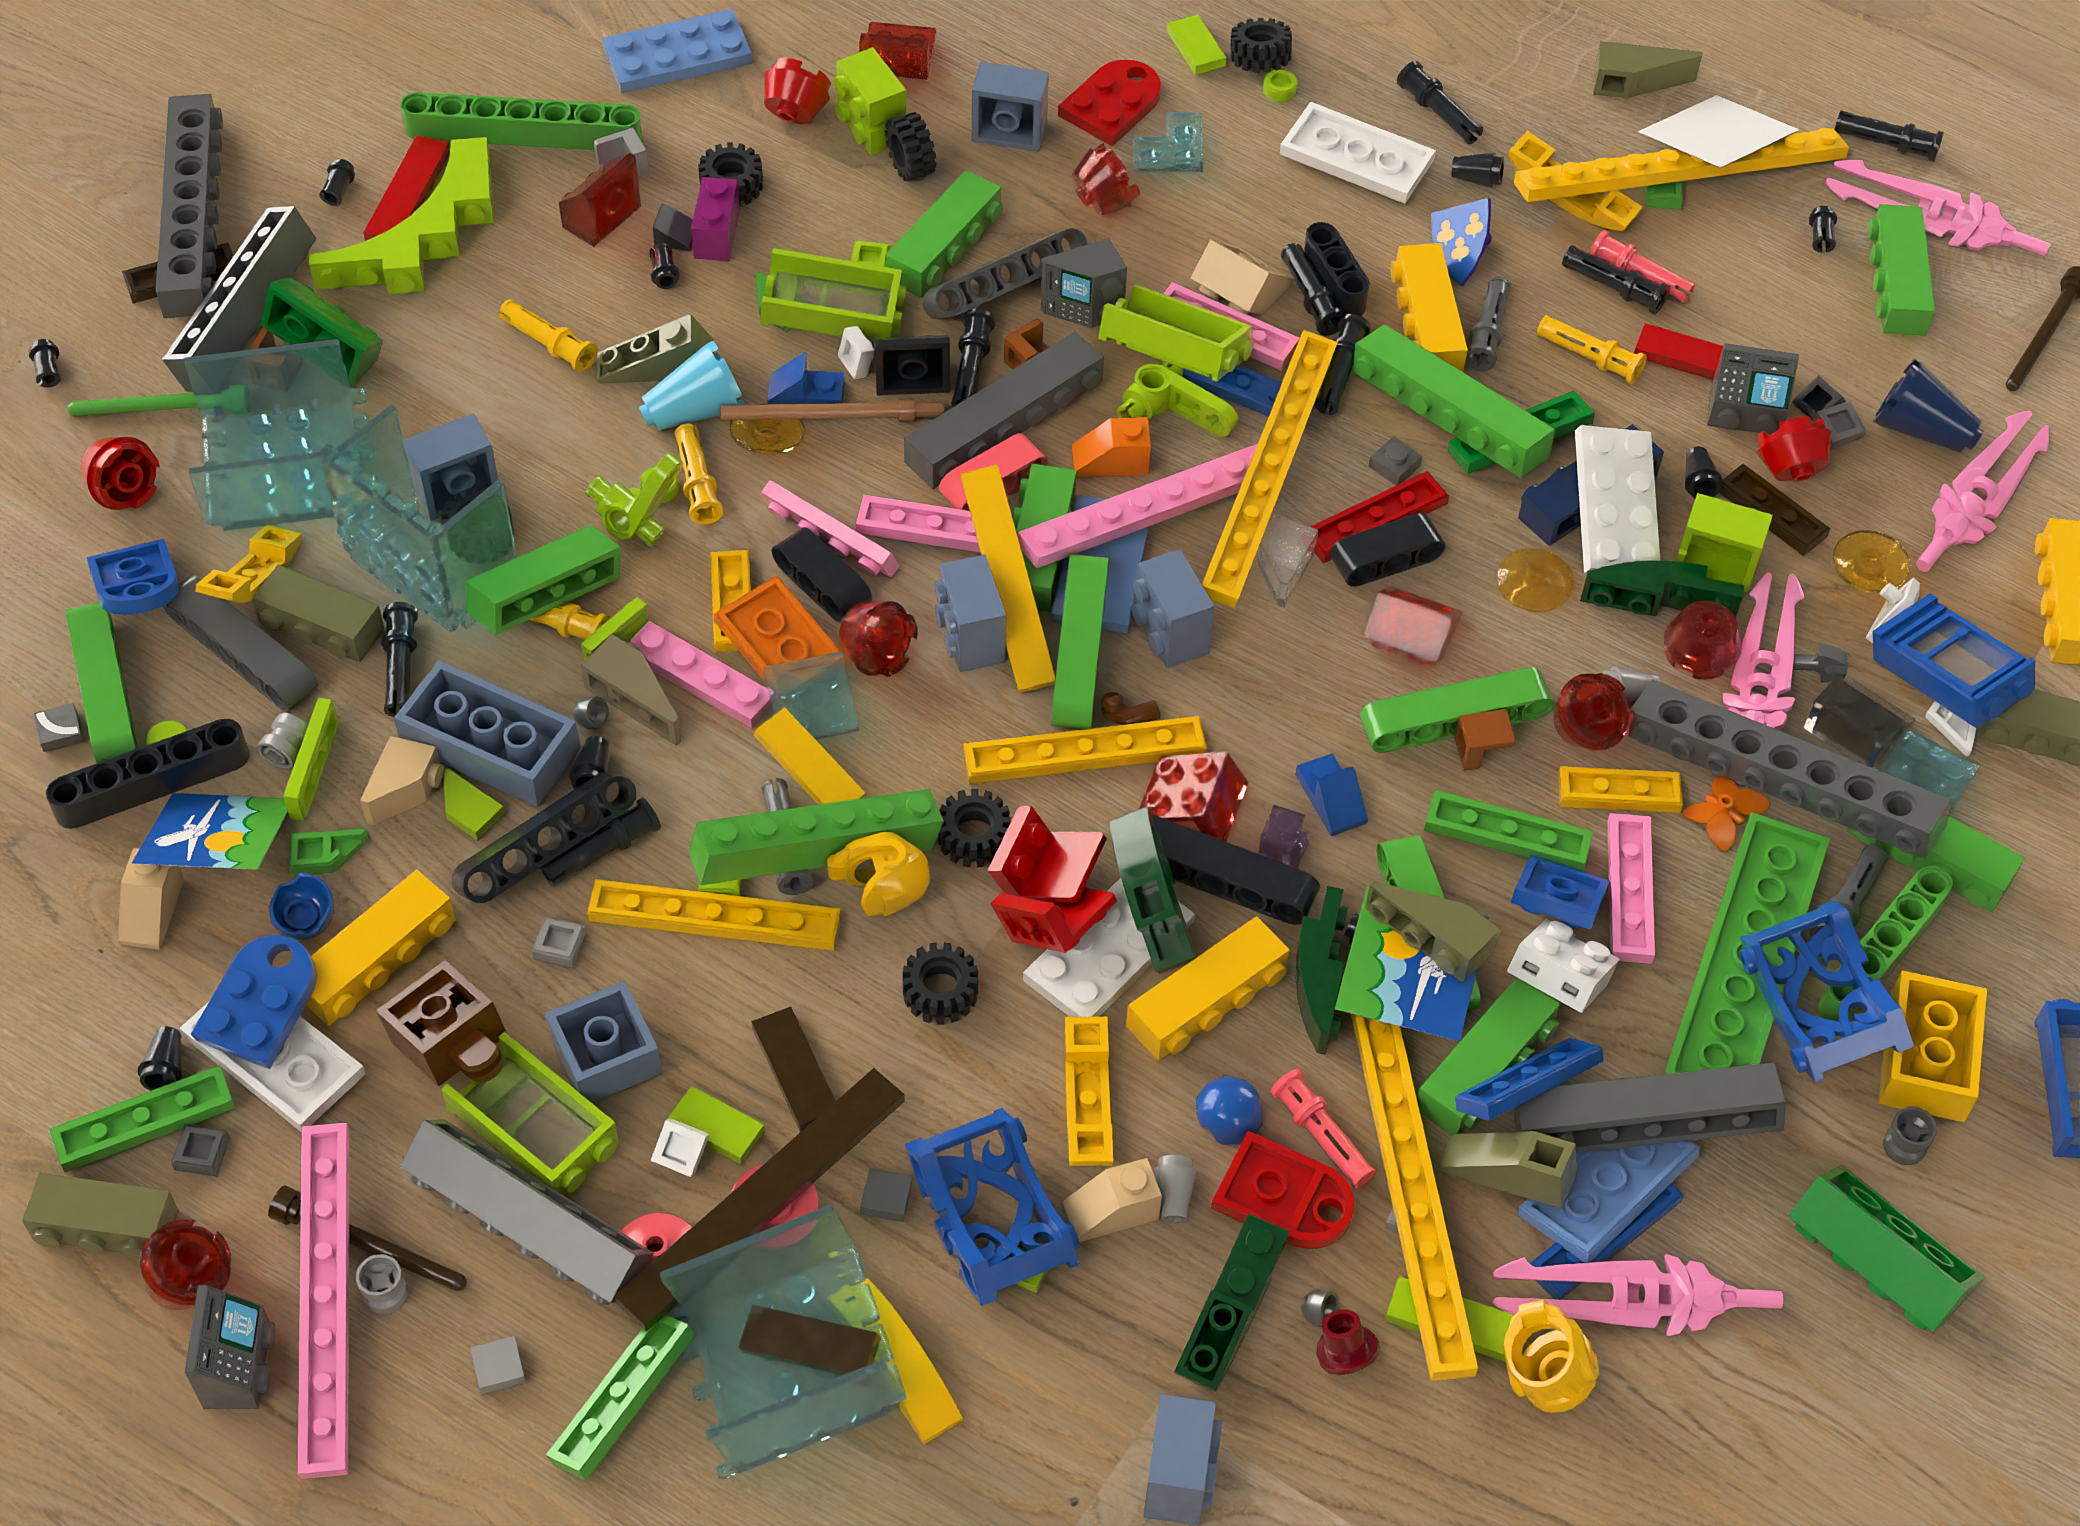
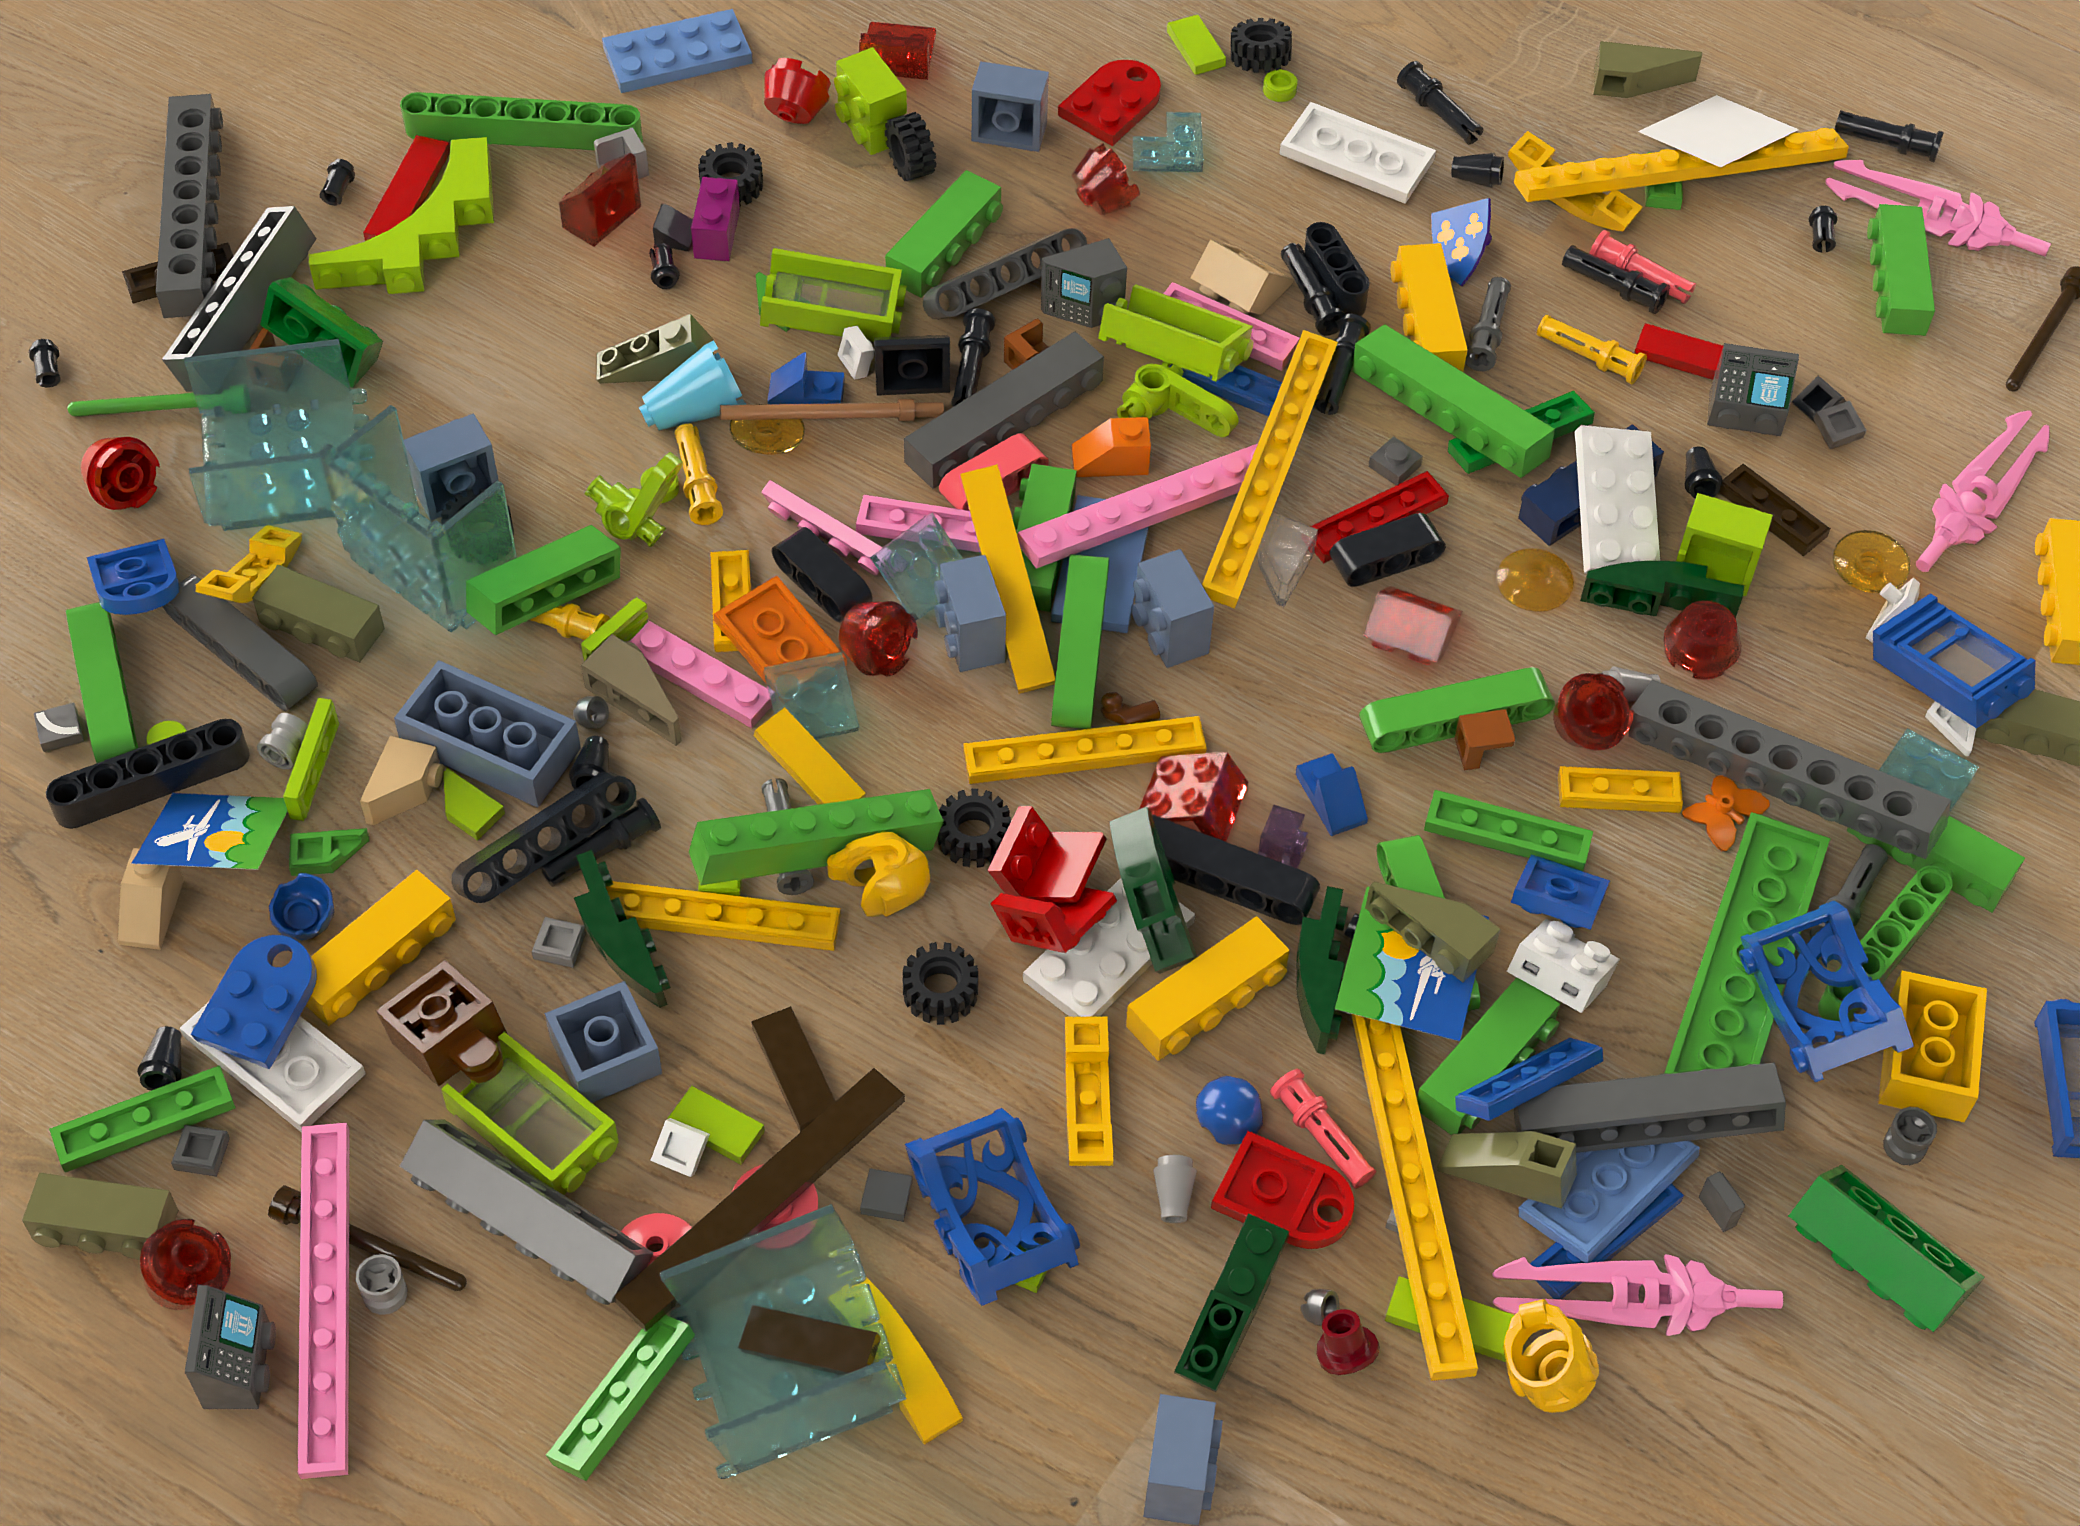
(399, 644): black pin -> none
(497, 1365): light grey tile -> none
(559, 341): yellow pin -> none
(619, 938): none -> dark green slope
(870, 253): lime tile -> none
(913, 564): none -> clear light blue plate
(1114, 1201): tan slope -> none
(1631, 888): bright pink plate -> none
(1722, 1201): none -> dark grey tile
(1769, 708): bright pink sword -> none
(1796, 449): red cone -> none
(1827, 662): dark grey bar -> none
(1856, 721): clear smoke slope -> none
(1928, 411): dark blue cone -> none

